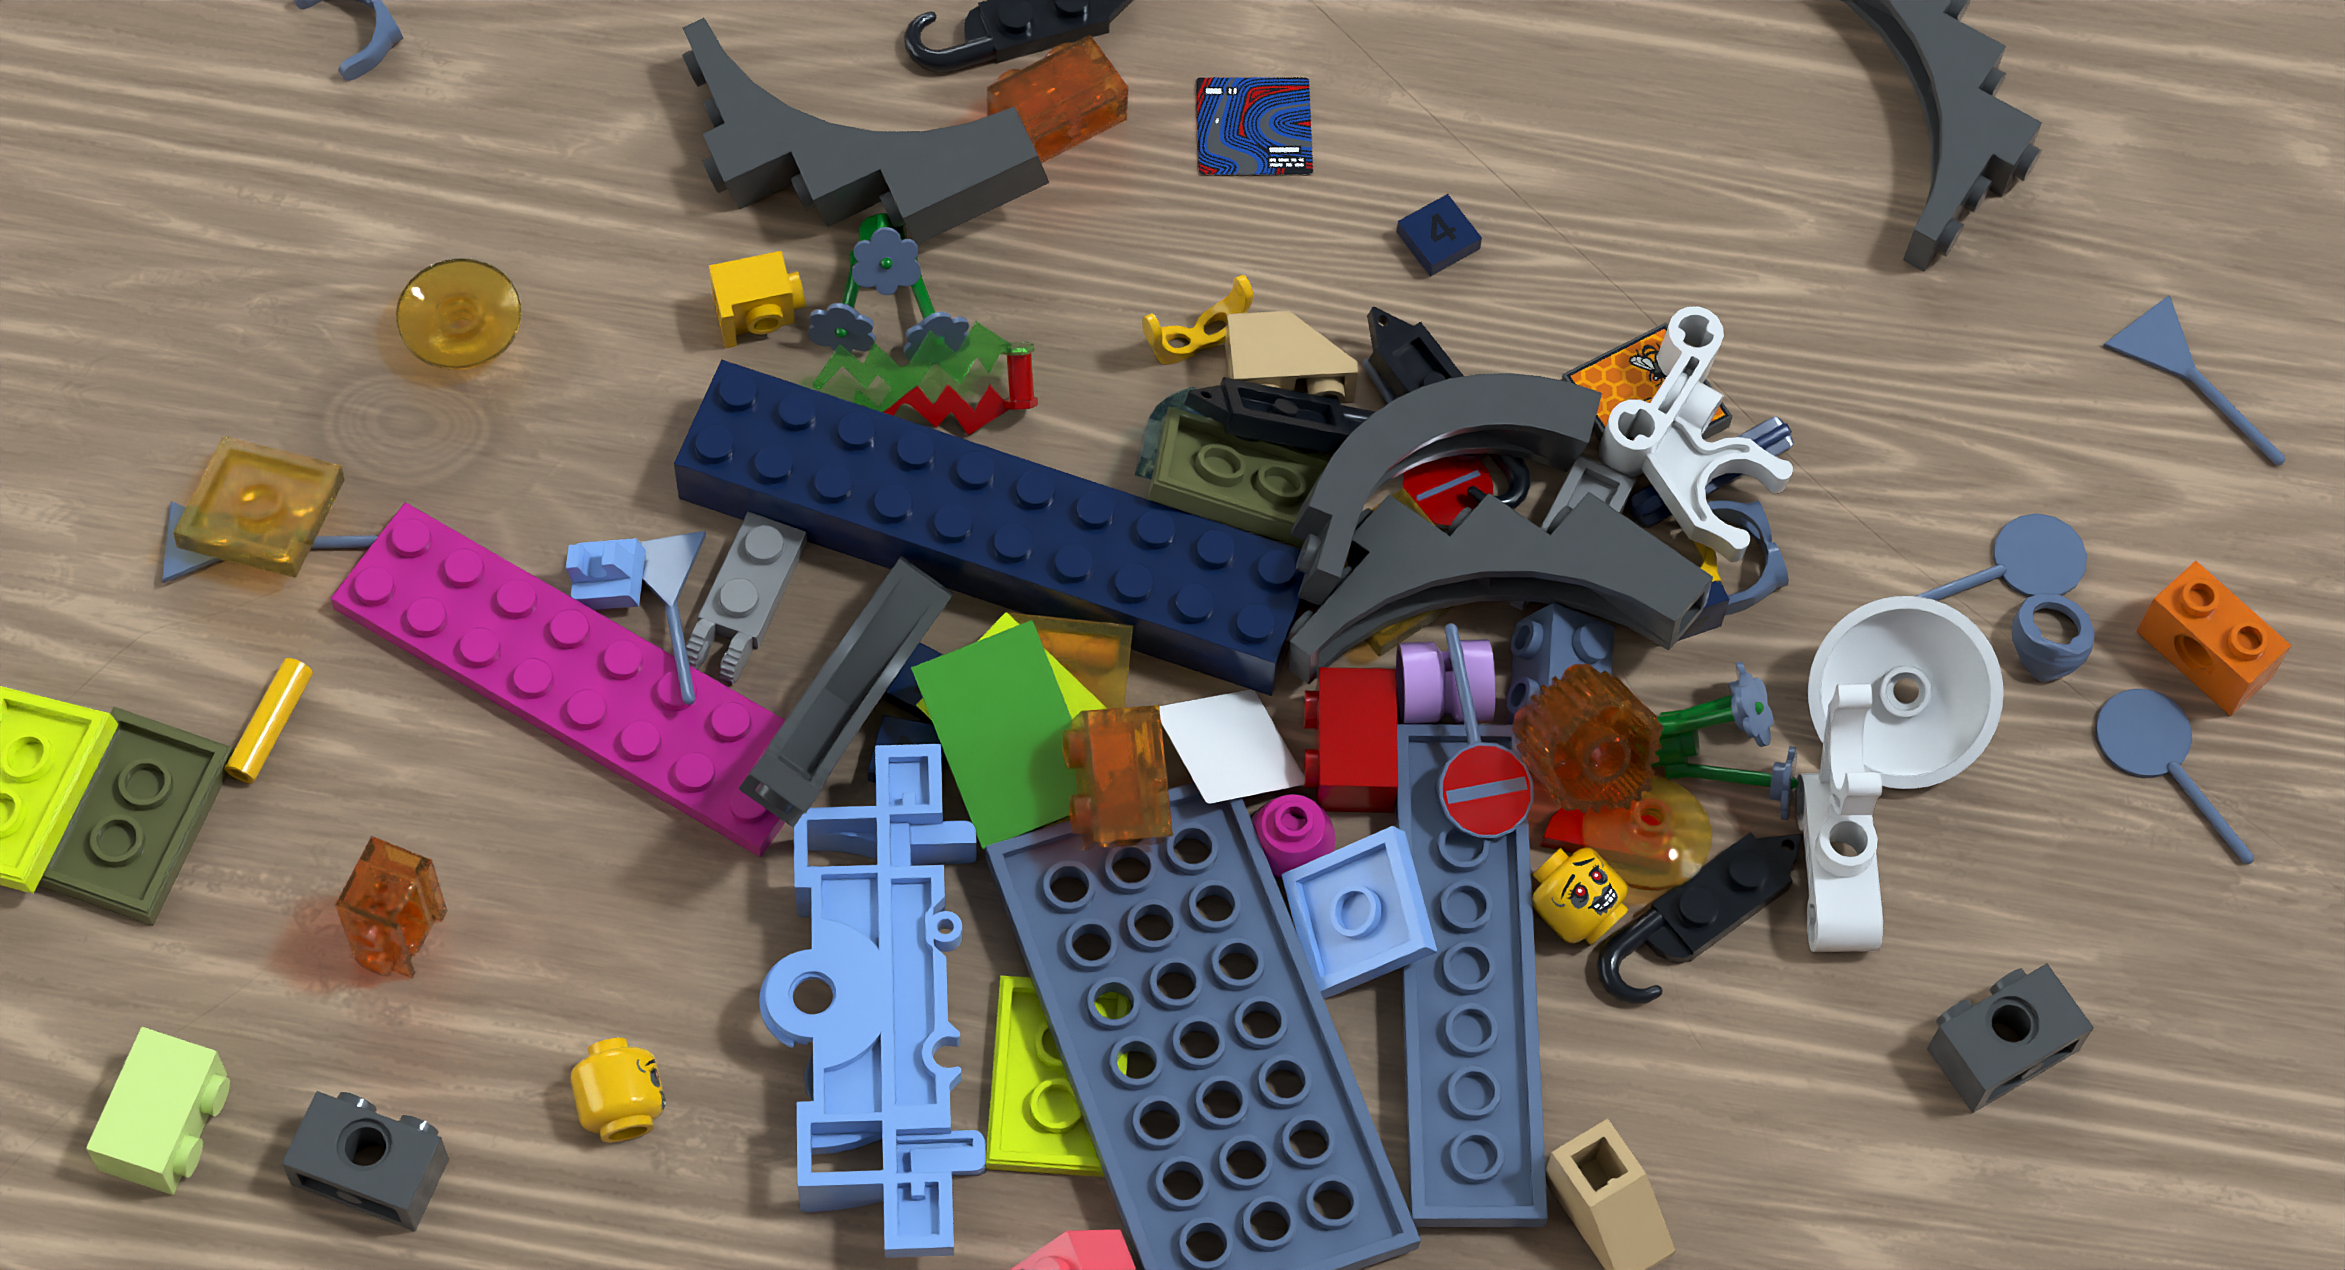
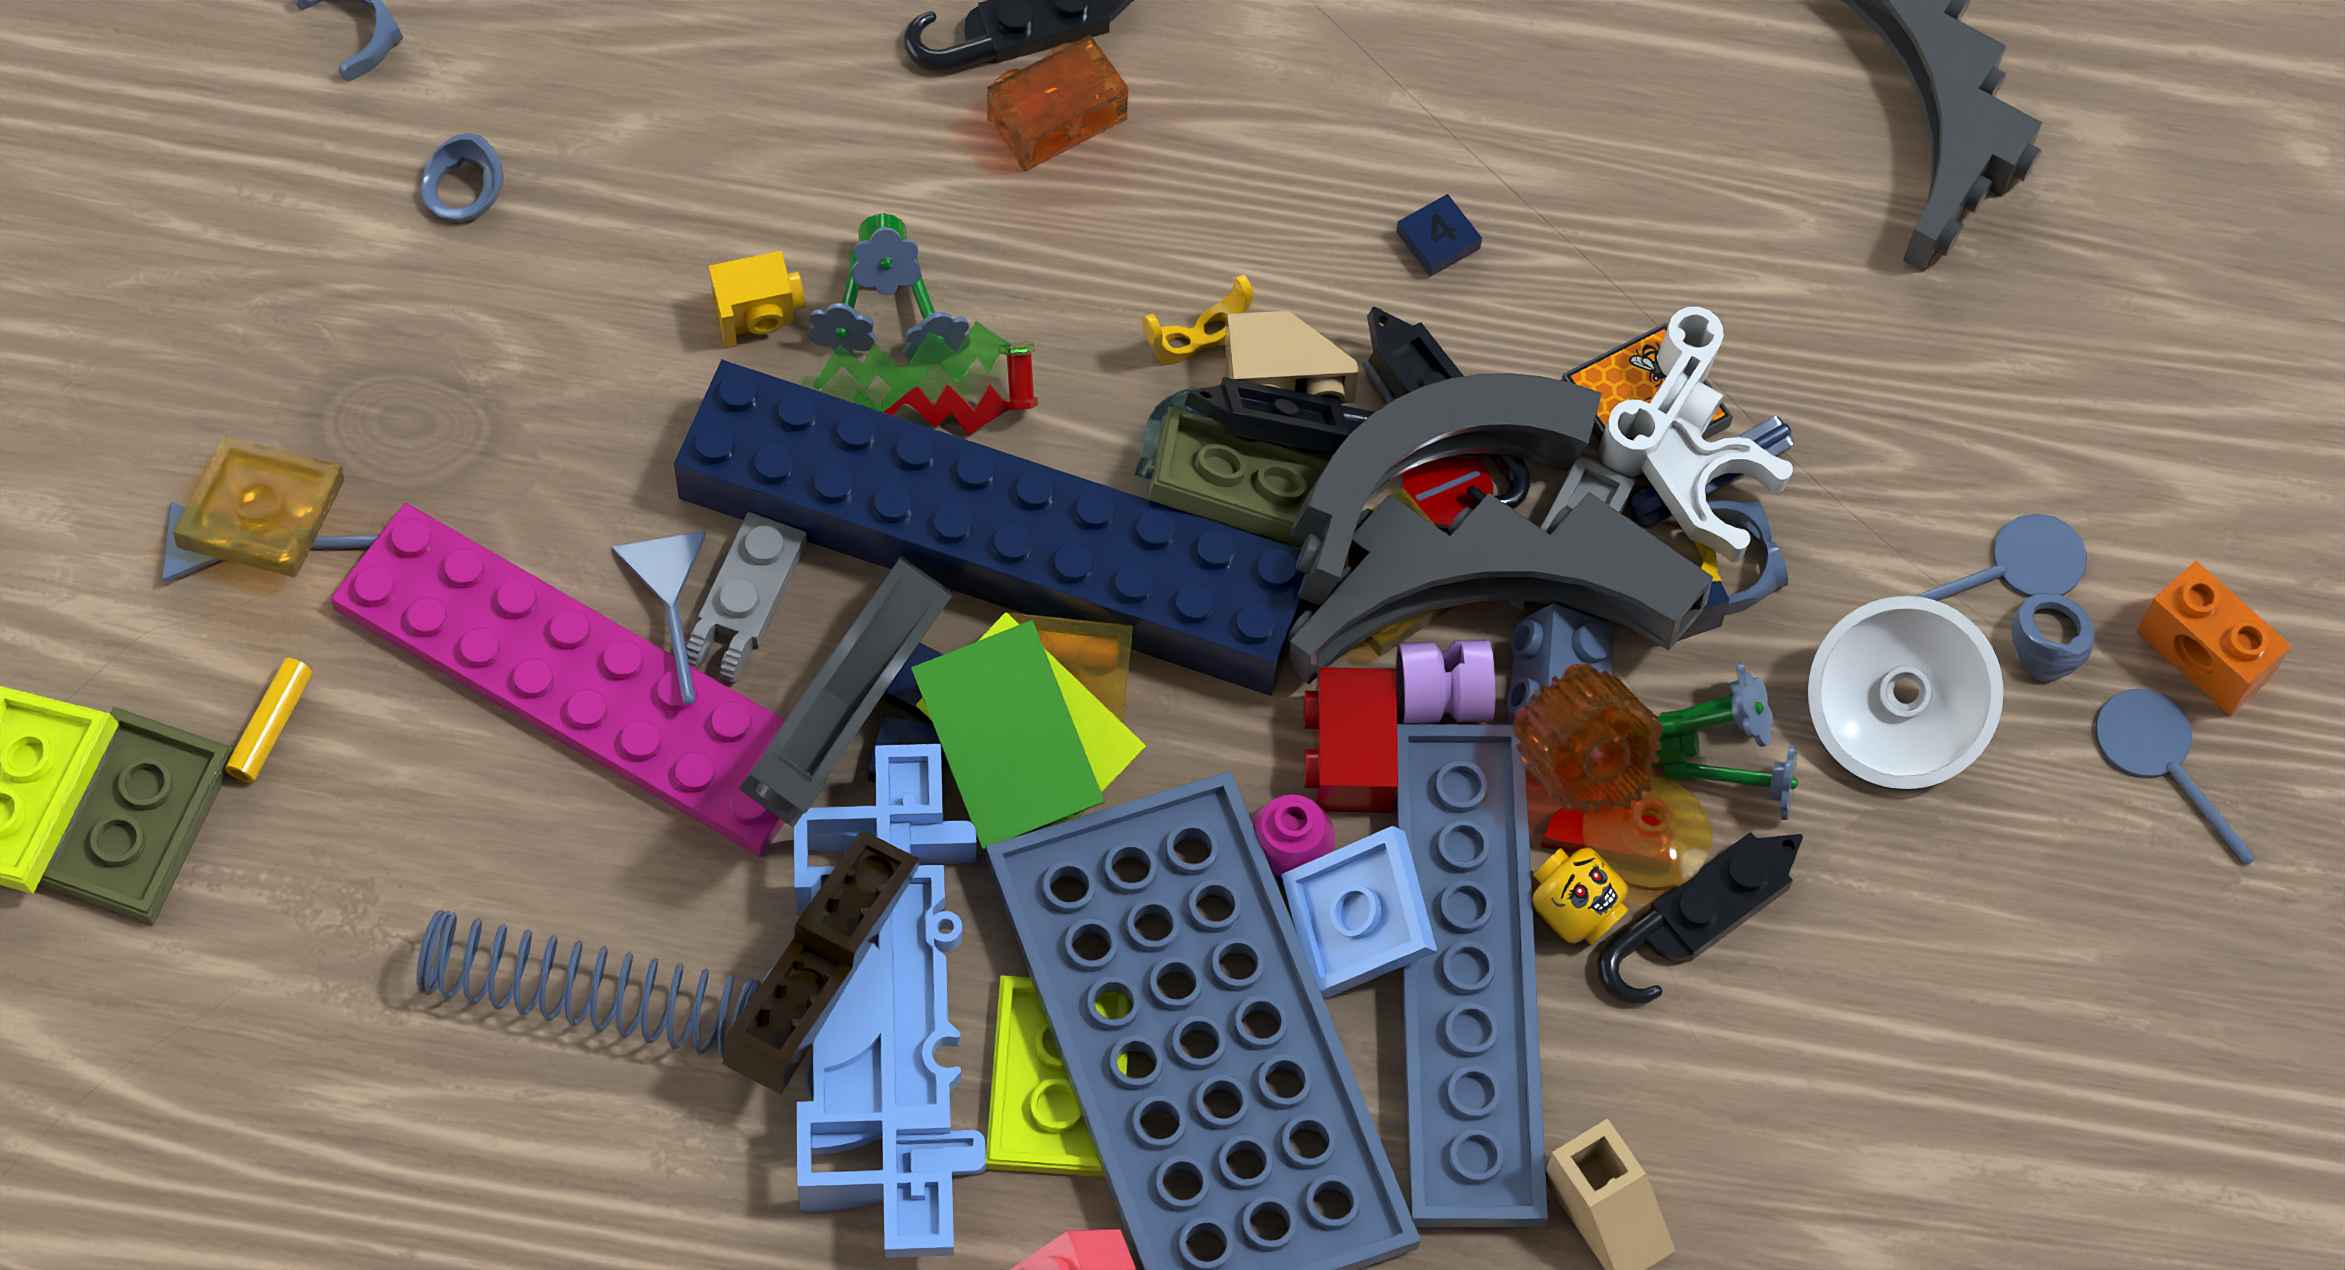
(159, 1111): yellowish green brick -> none
(390, 907): clear orange hinge -> none
(390, 1189): dark grey brick -> none
(447, 923): none -> sand blue piece
(451, 155): none -> sand blue piece
(452, 293): clear yellow dish -> none
(606, 573): light blue tile -> none
(617, 1090): yellow head -> none
(819, 962): none -> dark brown slope
(921, 177): dark grey arch -> none
(1118, 777): clear orange hinge -> none
(1230, 746): white sticker -> none
(1254, 126): sticker -> none
(1483, 785): piece -> none
(1839, 806): white piece -> none
(1988, 1067): dark grey brick -> none
(2160, 342): sand blue piece -> none

